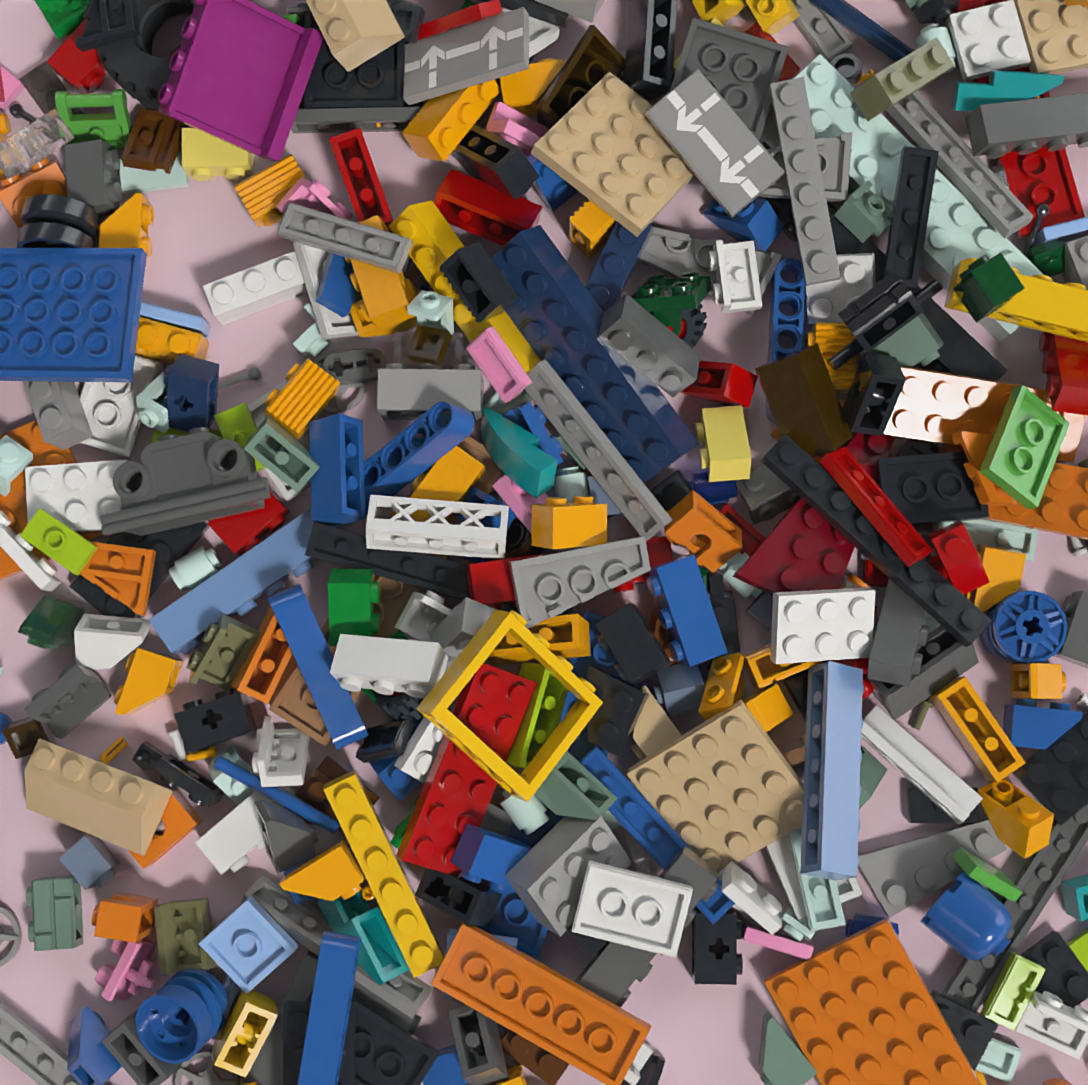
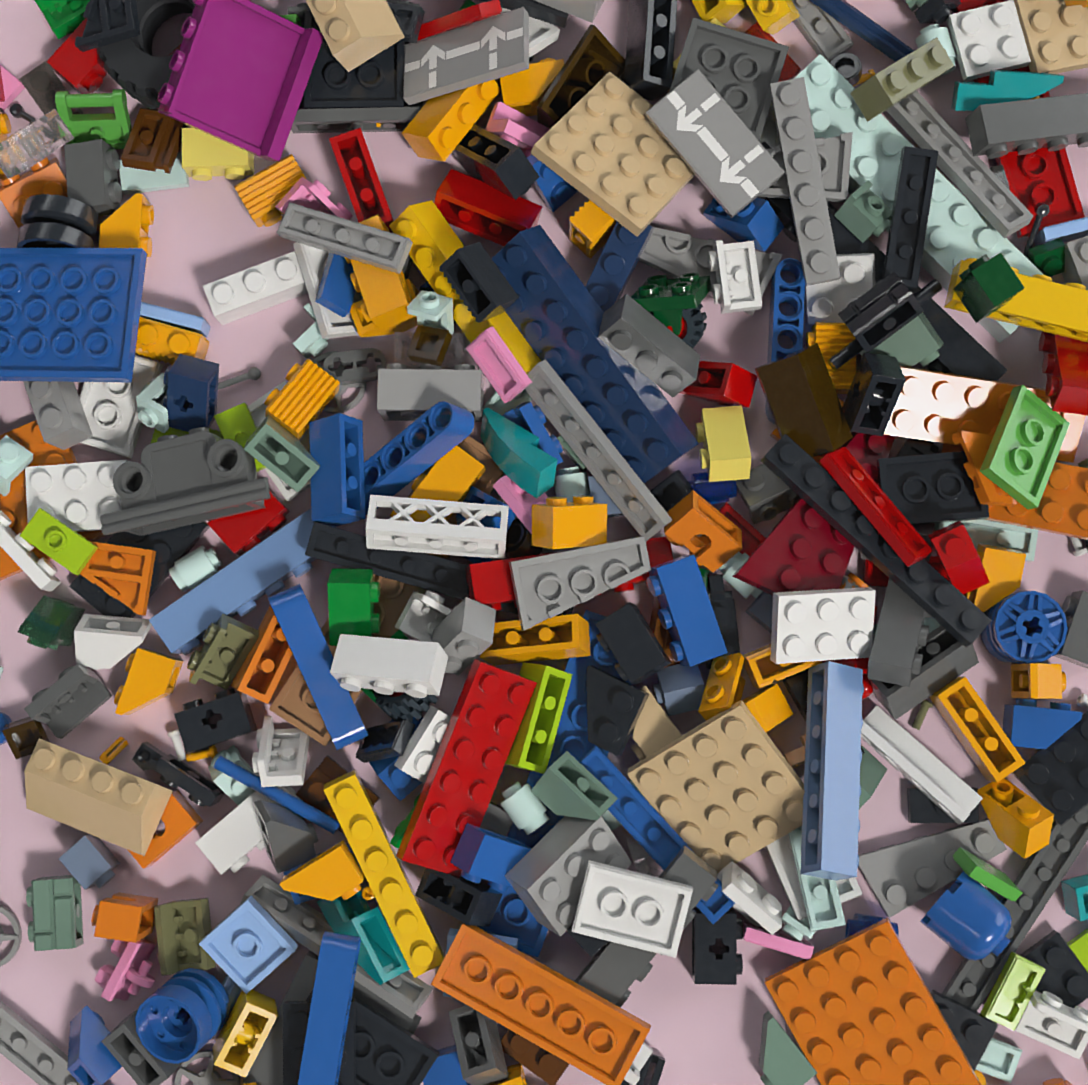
(462, 670): yellow window -> none

